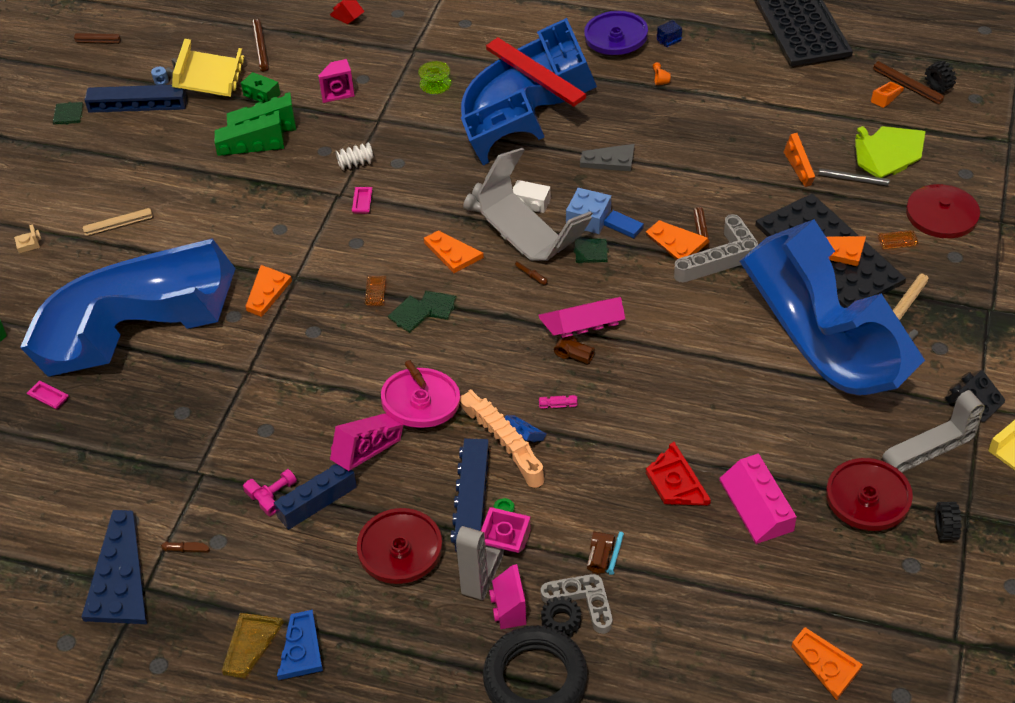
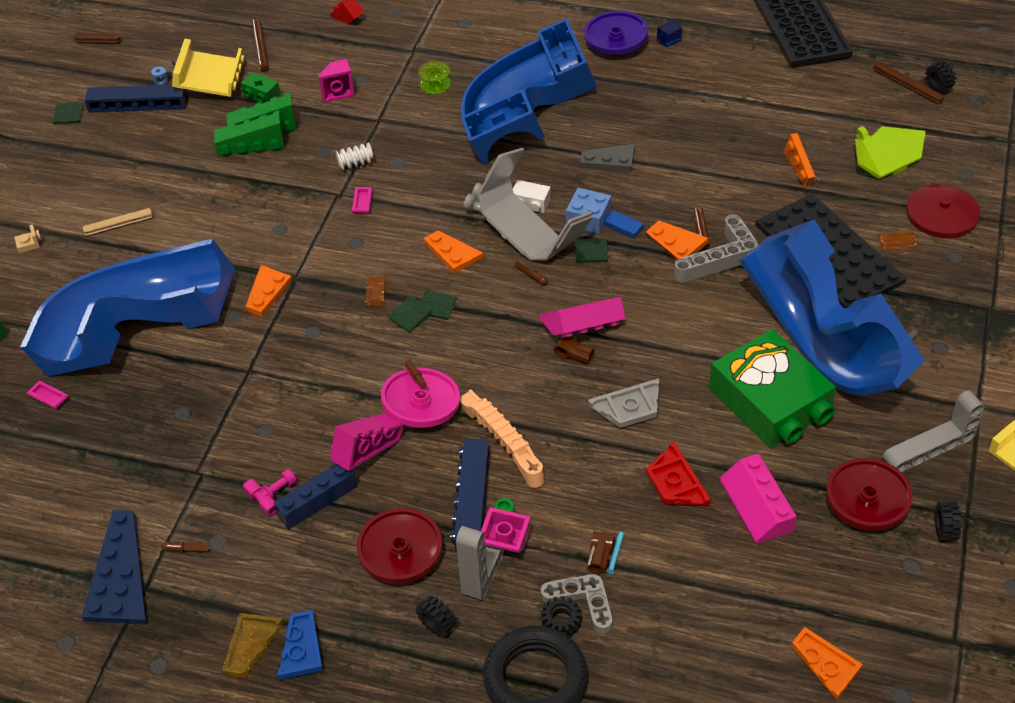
(436, 616): none -> black tyre
(509, 599): dark pink slope -> none
(528, 431): blue wing -> none
(536, 72): red tile -> none
(558, 401): dark pink axle -> none
(629, 404): none -> light grey wing
(661, 76): orange bar -> none
(772, 389): none -> green brick
(847, 249): orange wing -> none
(854, 177): dark grey bar -> none
(886, 94): orange slope -> none
(910, 295): tan axle -> none
(982, 388): black bracket -> none

